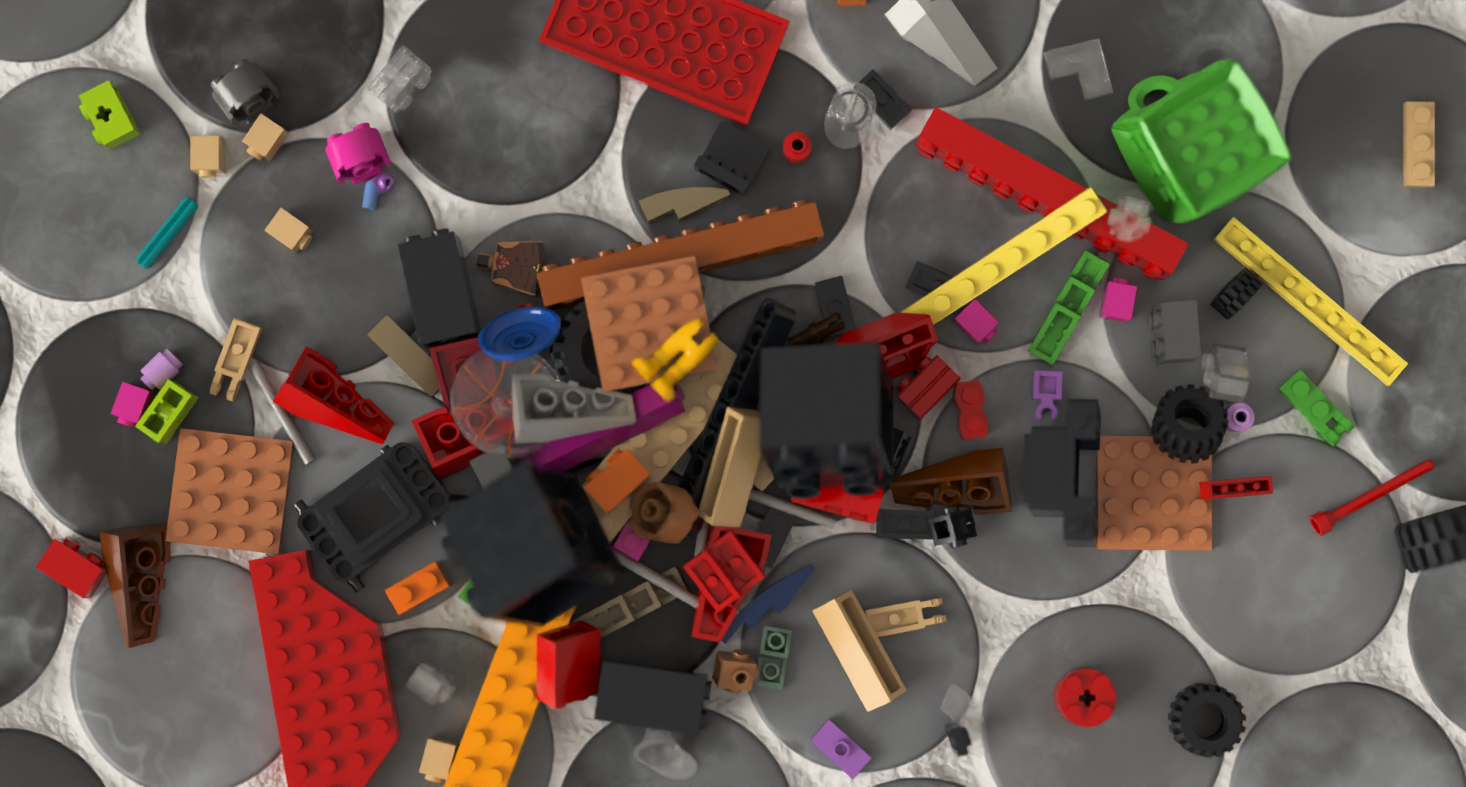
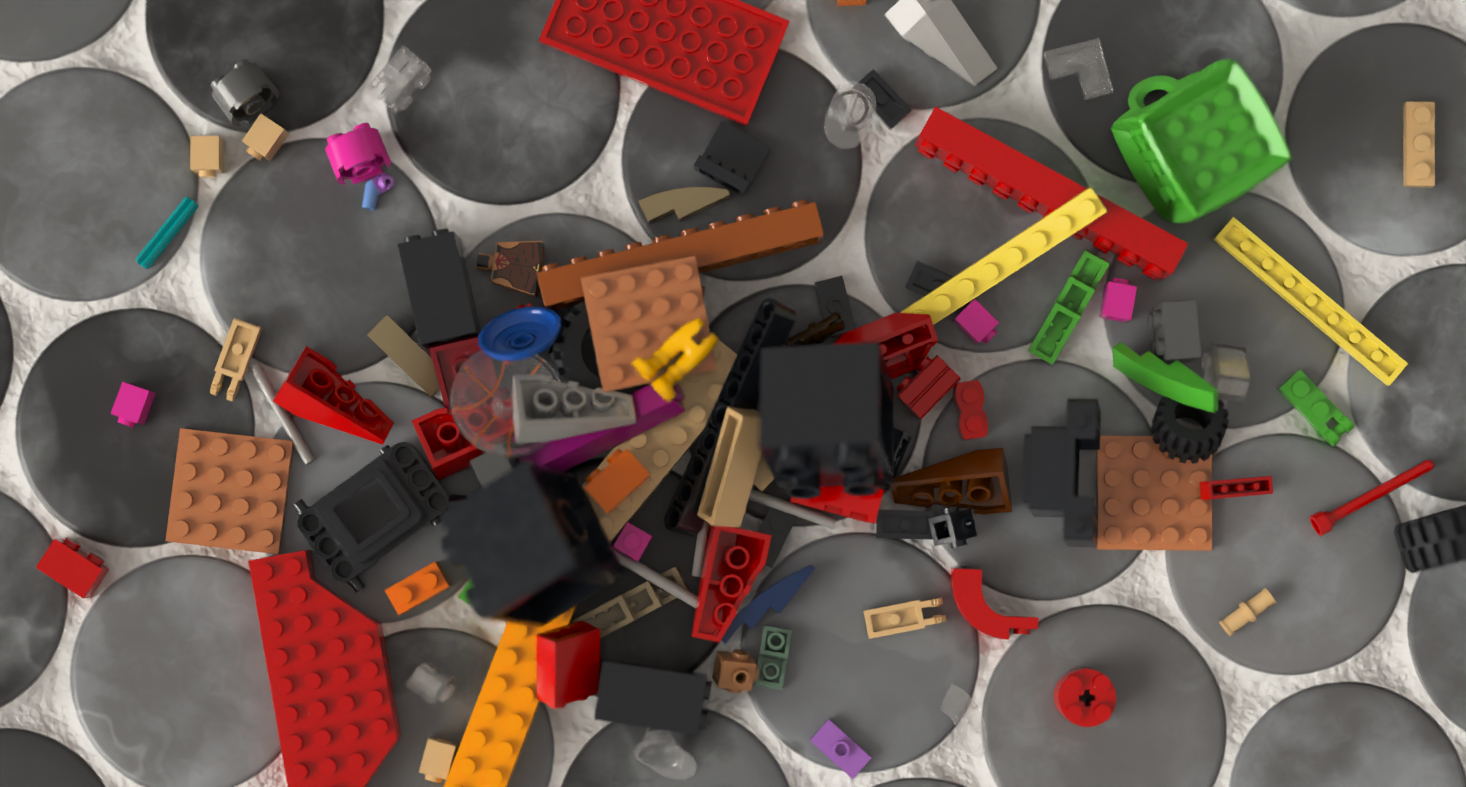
(121, 124): lime brick -> none
(135, 571): reddish brown wedge -> none
(160, 369): lavender brick -> none
(167, 412): lime brick -> none
(289, 231): tan brick -> none
(662, 512): medium nougat brick -> none
(724, 570): red slope -> none
(797, 156): red brick -> none
(859, 650): tan brick -> none
(958, 738): black plate -> none
(969, 600): none -> red arch
(1046, 388): medium lavender plate -> none
(1137, 212): clear brick -> none
(1169, 381): none -> bright green slope
(1231, 720): black tyre -> none
(1236, 293): black tyre -> none
(1247, 417): lavender brick -> none
(1247, 612): none -> tan pin

